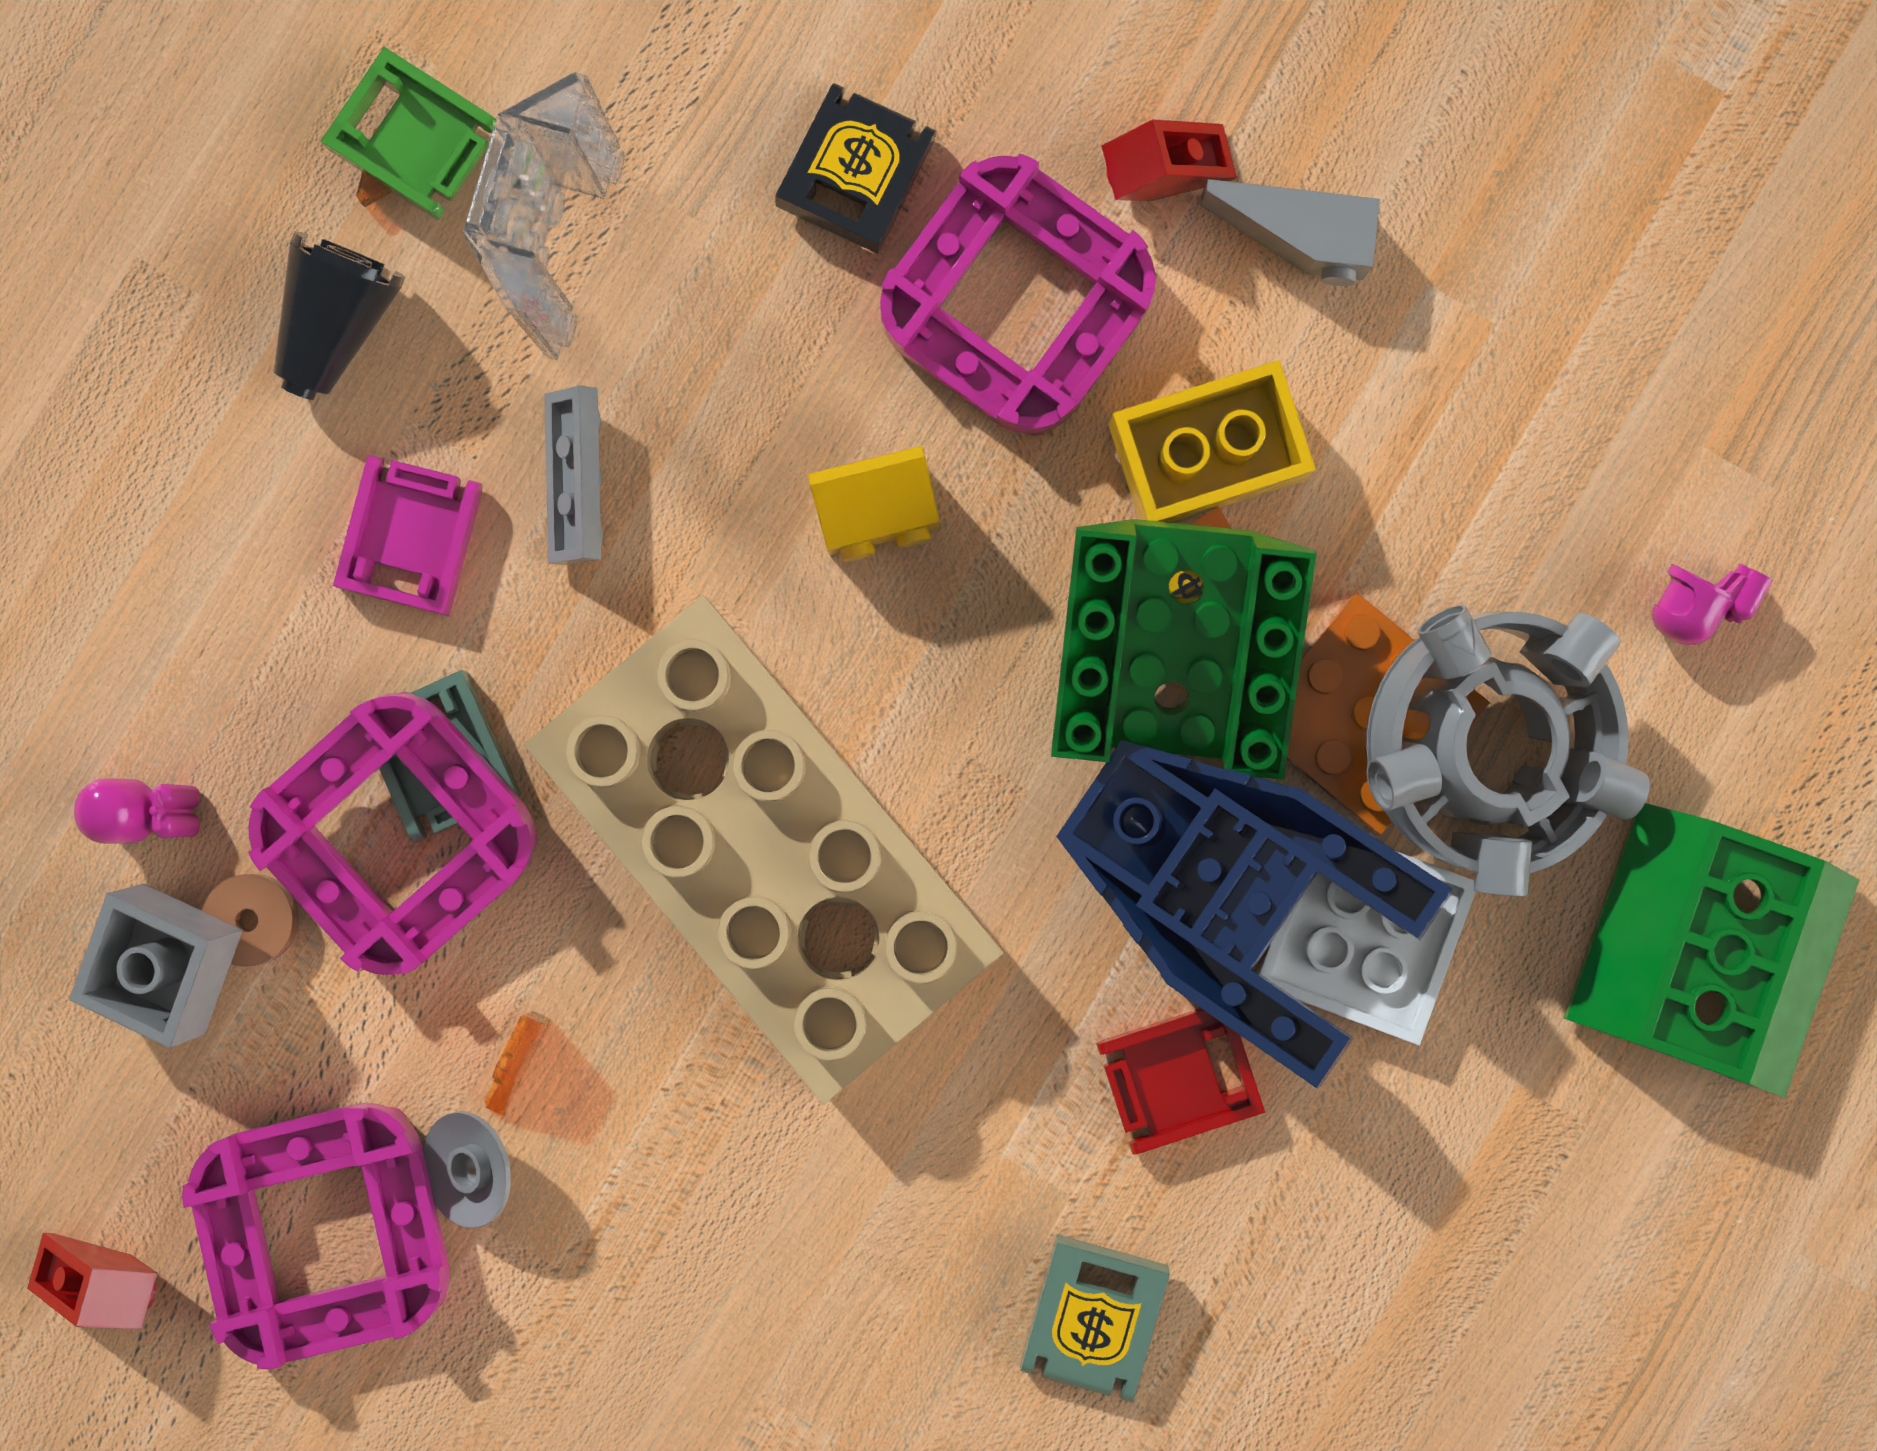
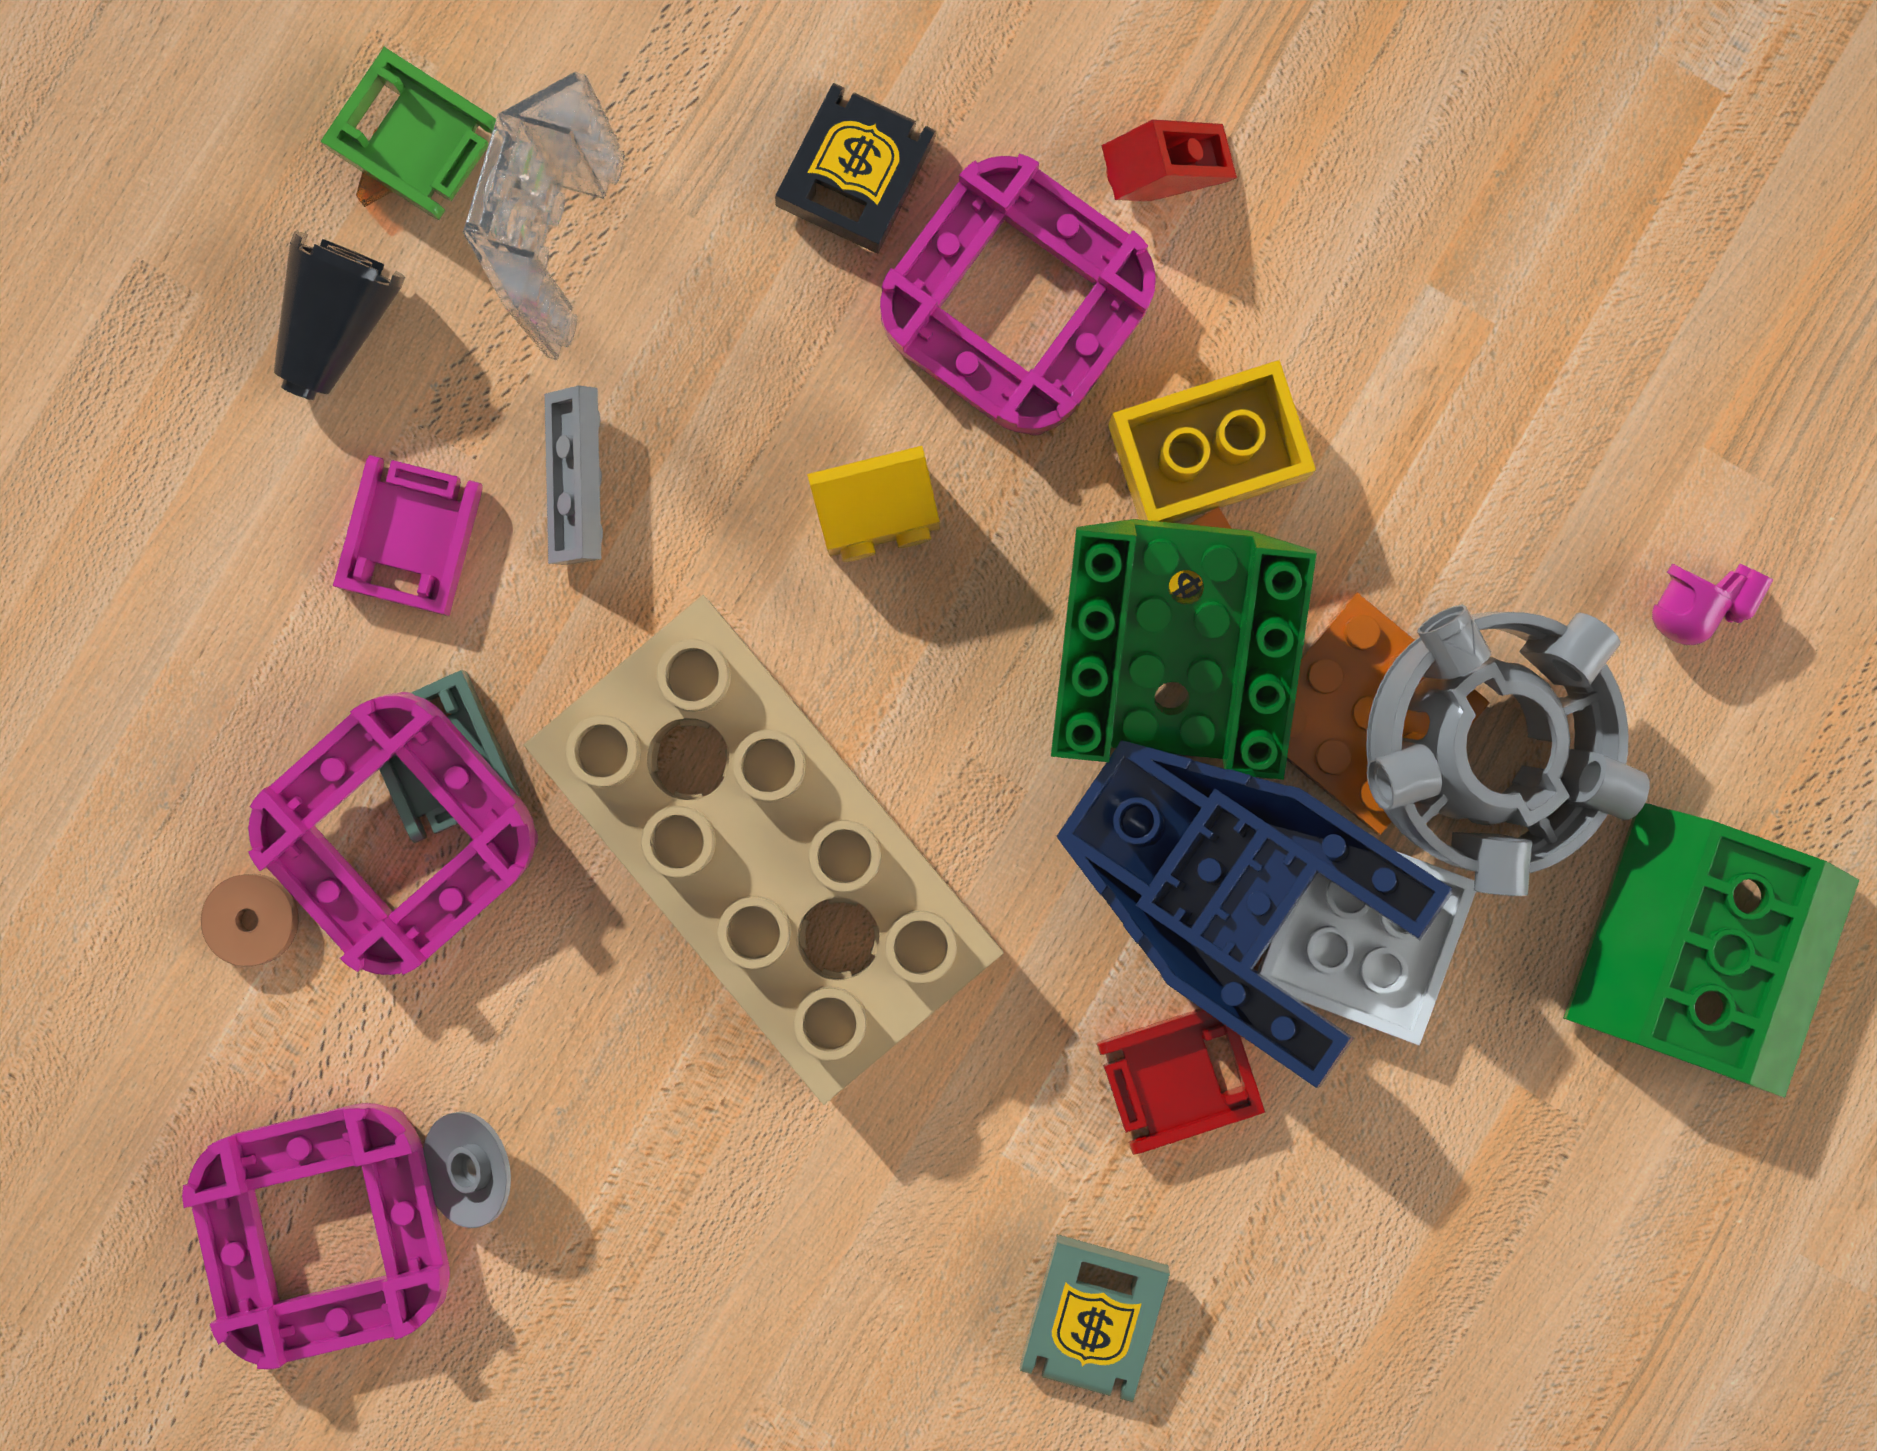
(92, 1283): red slope -> none
(129, 811): dark pink piece -> none
(155, 965): light grey brick -> none
(515, 1060): clear orange tile -> none
(1307, 228): light grey slope -> none

